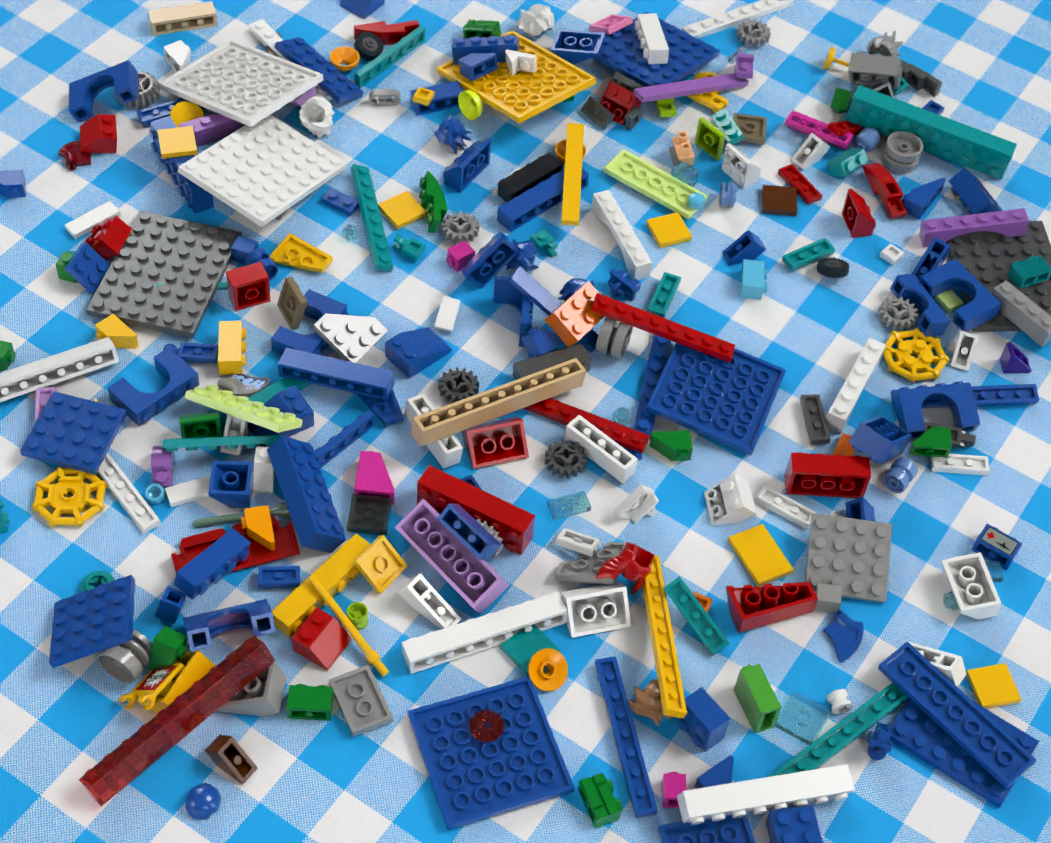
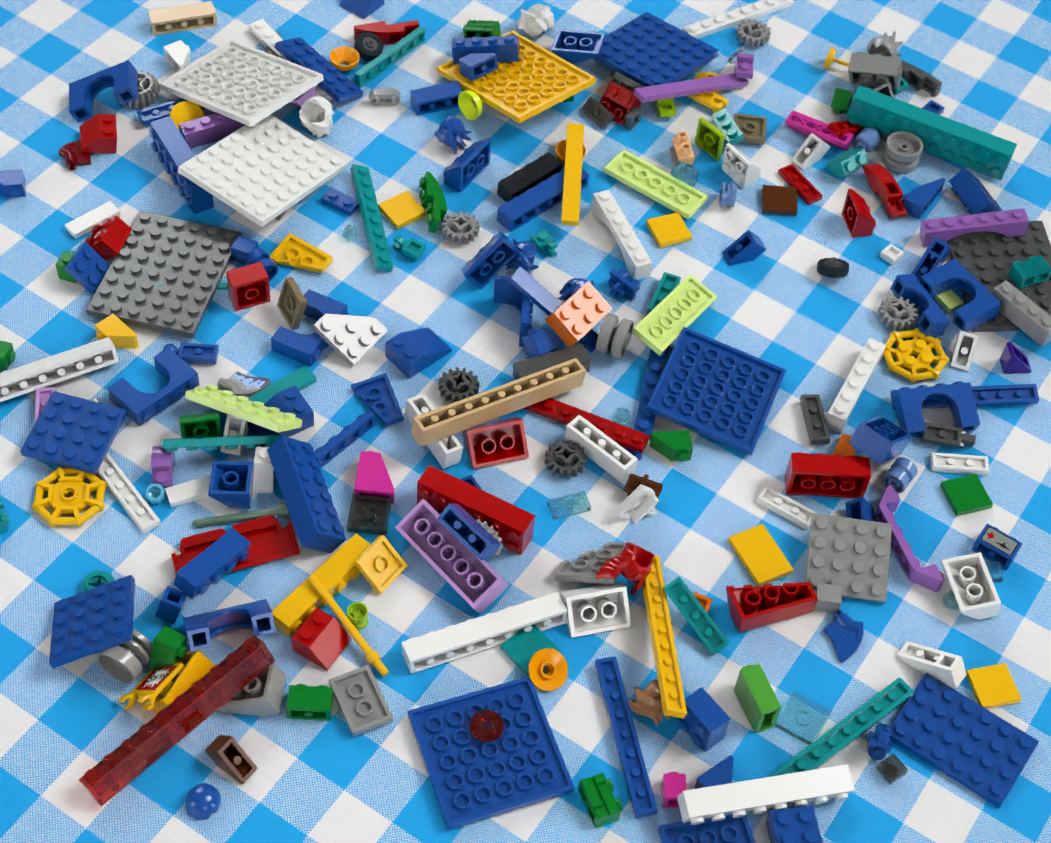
(177, 142): yellow tile -> none
(231, 347): yellow brick -> none
(259, 525): light orange slope -> none
(278, 576): blue plate -> none
(336, 373): brick -> none
(423, 96): yellow tile -> none
(428, 602): white slope -> none
(447, 314): white slope -> none
(459, 255): dark pink brick -> none
(520, 61): white slope -> none
(577, 542): white tile -> none
(611, 24): bright pink tile -> none
(635, 480): none -> reddish brown hips
(651, 38): white brick -> none
(663, 327): red plate -> none
(673, 313): none -> yellowish green plate
(696, 200): medium azure tile -> none
(730, 501): white slope -> none
(752, 279): medium azure brick -> none
(808, 254): teal plate -> none
(839, 701): white wheel -> none
(892, 769): none -> clear smoke plate
(926, 576): none -> medium lavender slope
(933, 443): green slope -> none
(957, 715): blue plate -> none
(966, 494): none -> green tile

